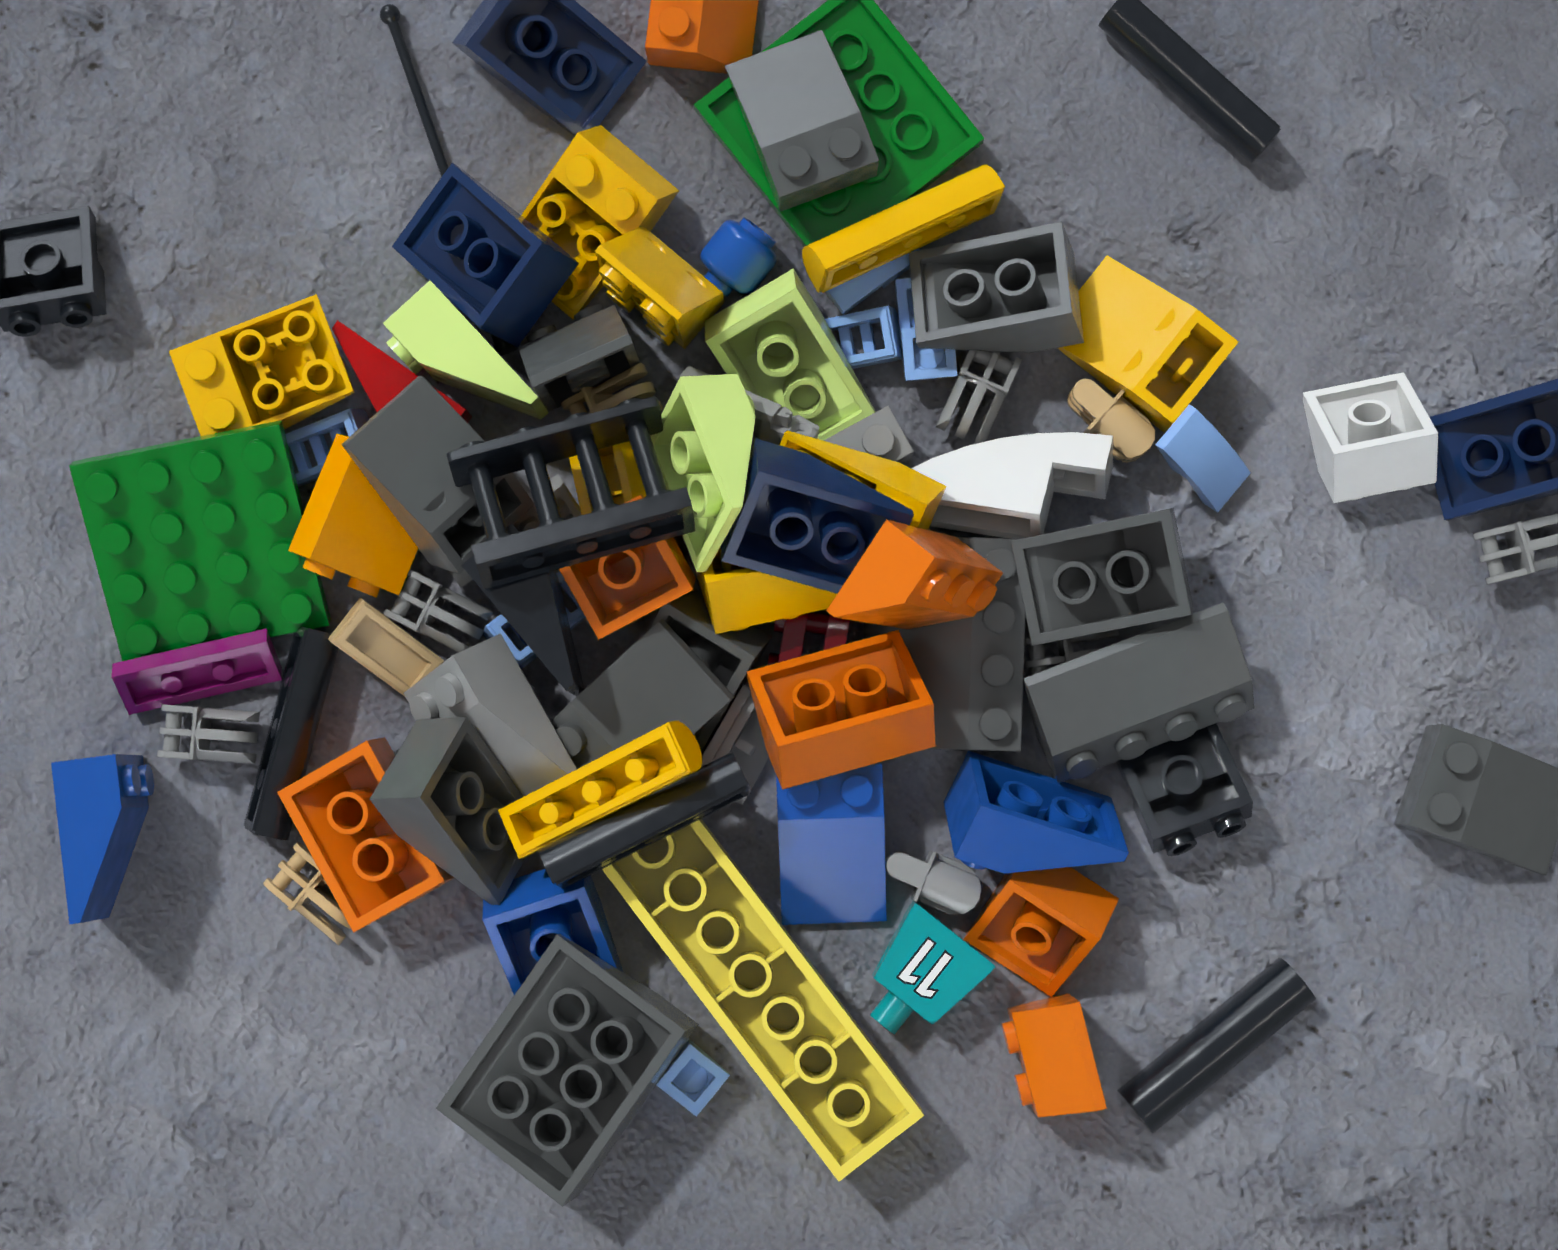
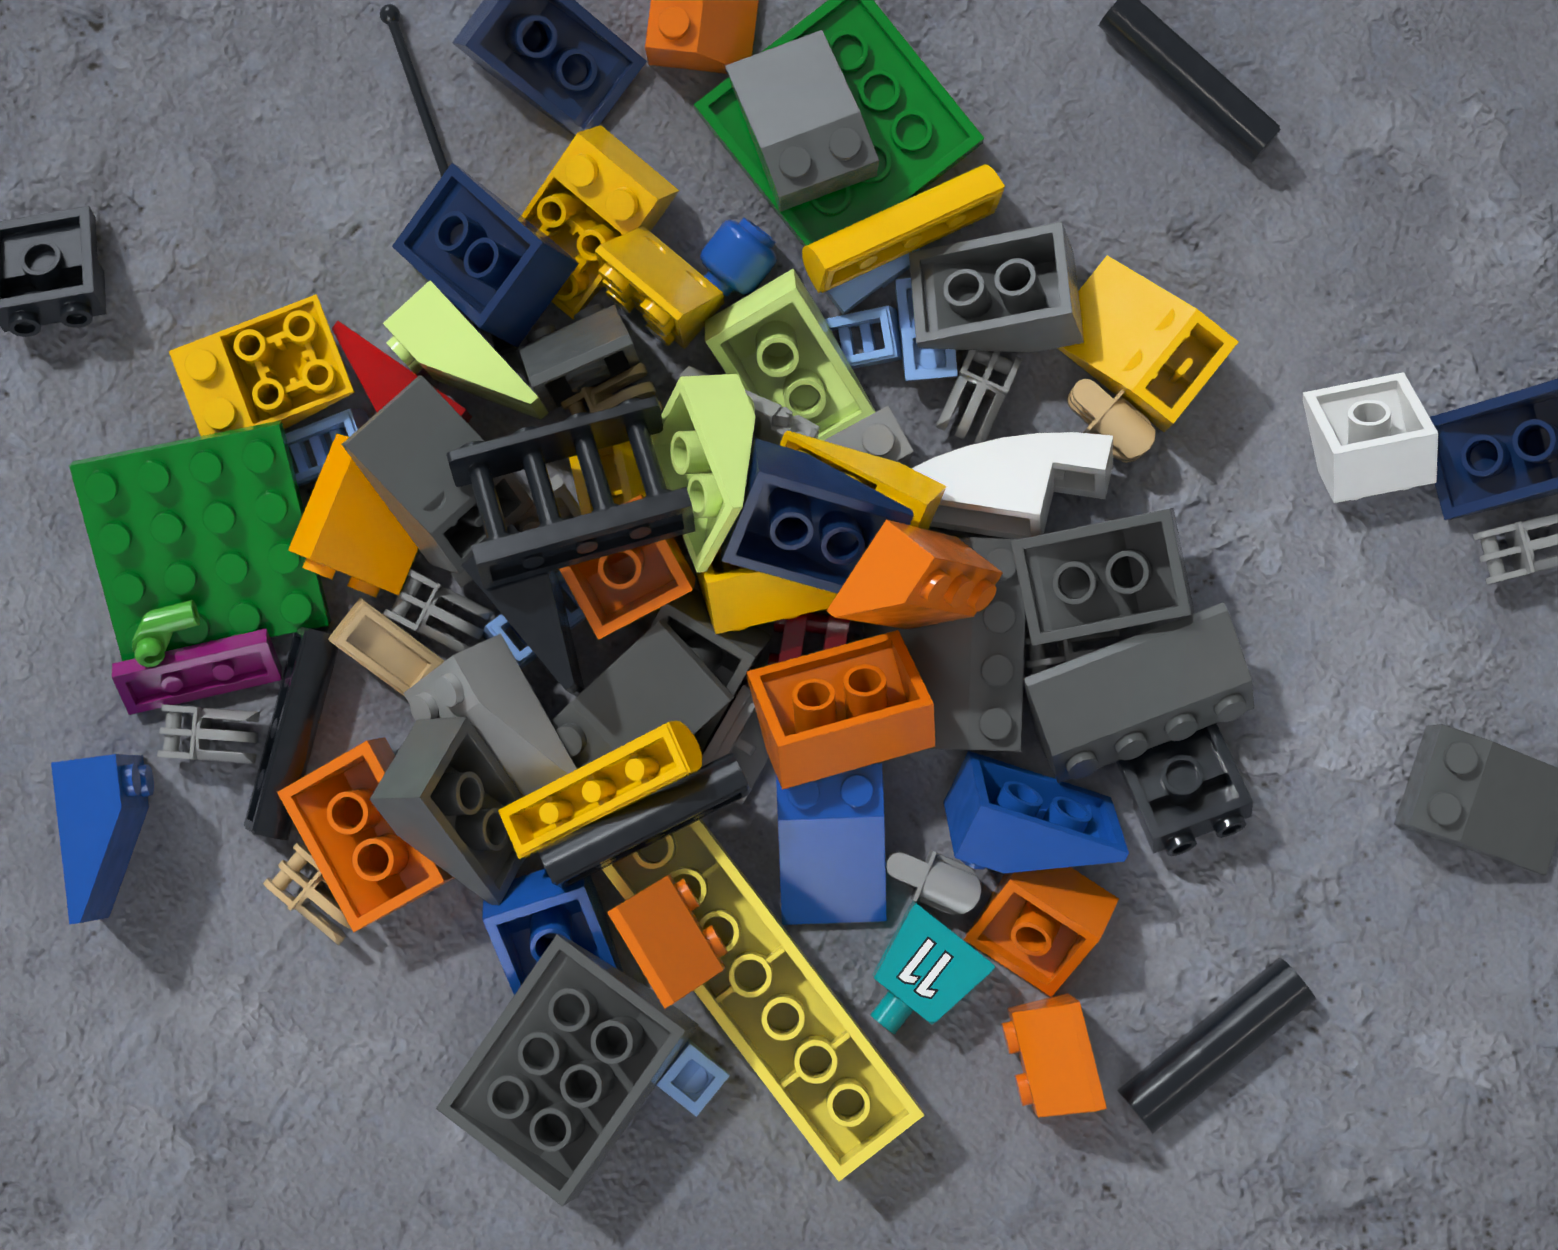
(157, 629): none -> bright green arm
(669, 939): none -> orange slope
(1203, 458): light blue slope -> none

